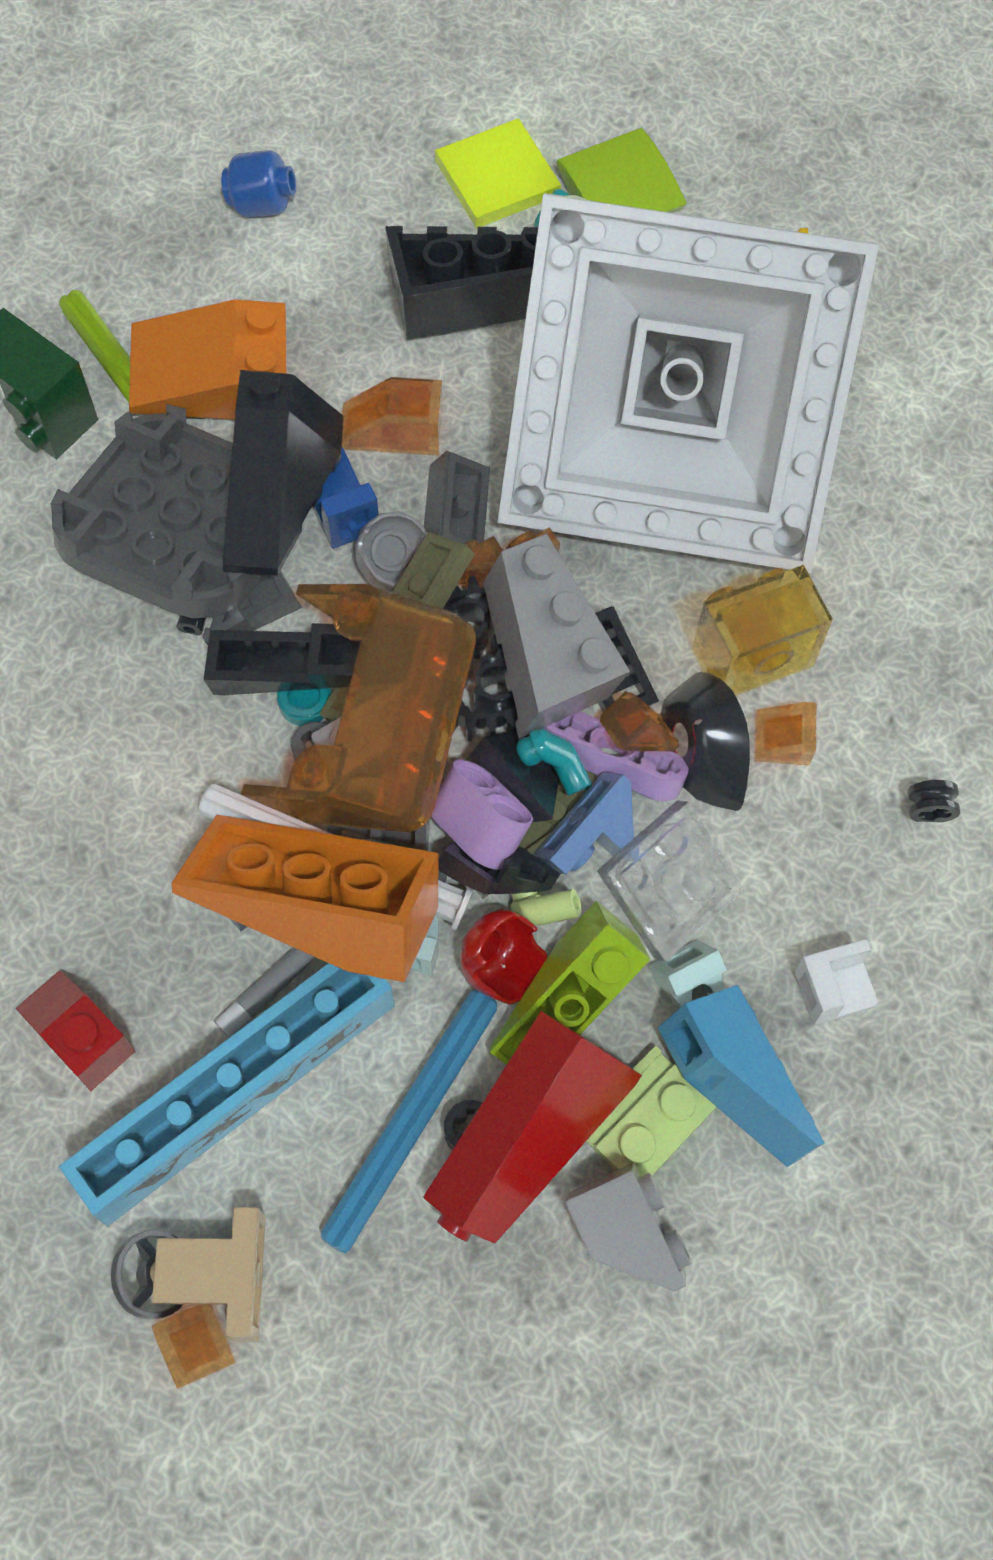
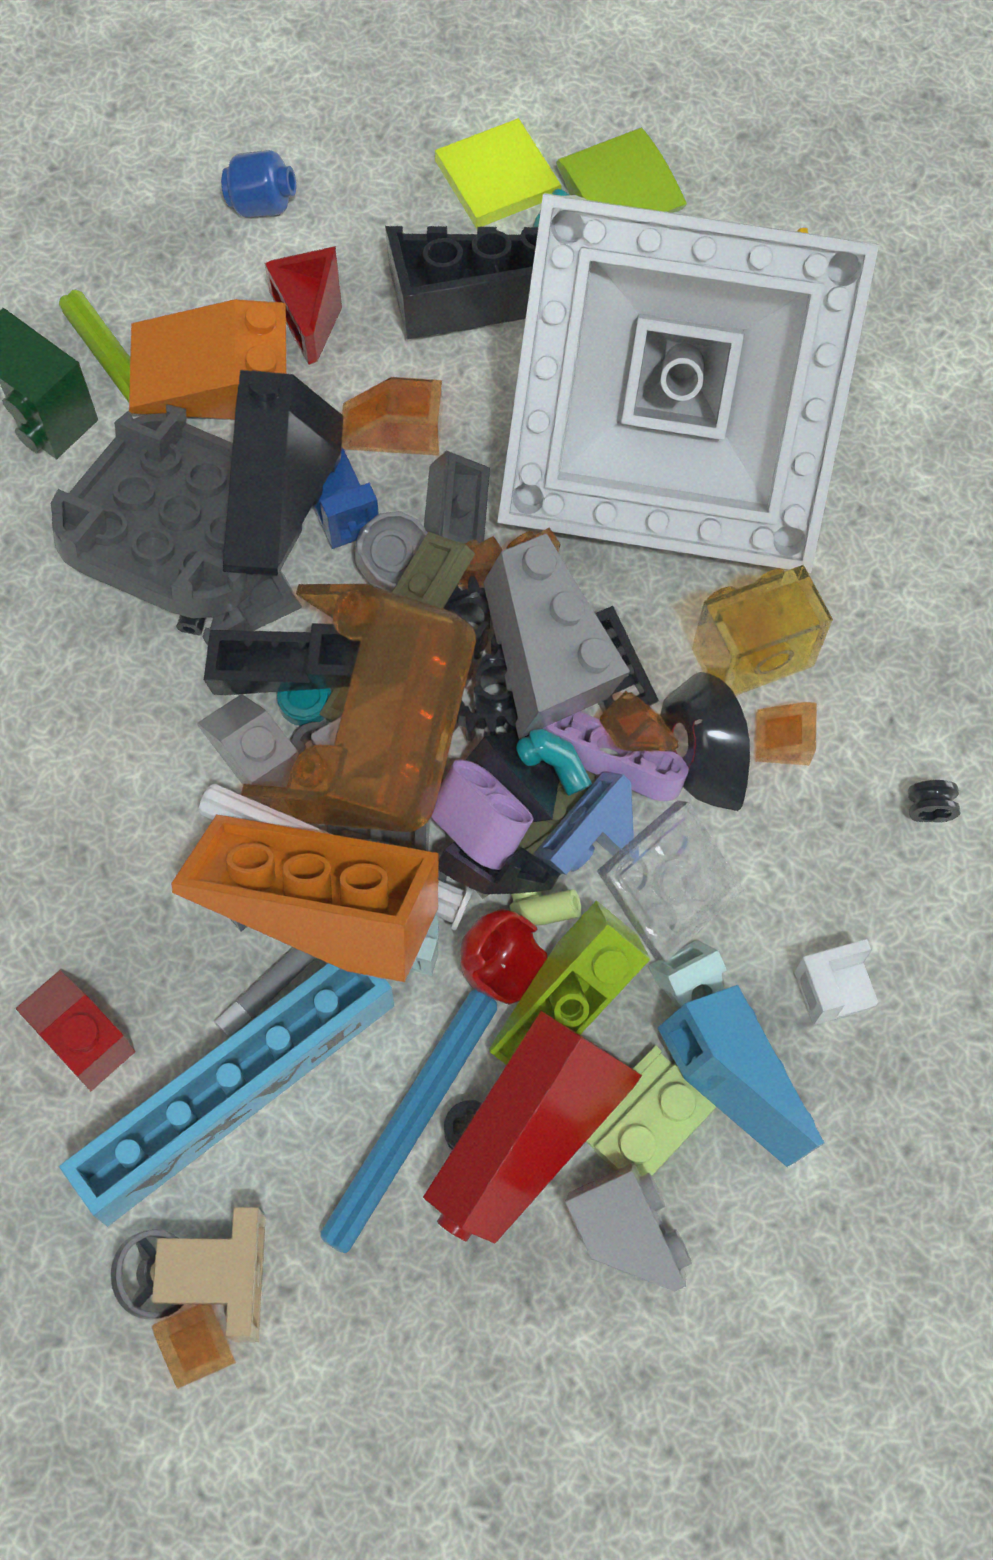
(250, 743): none -> light grey slope
(311, 295): none -> red slope

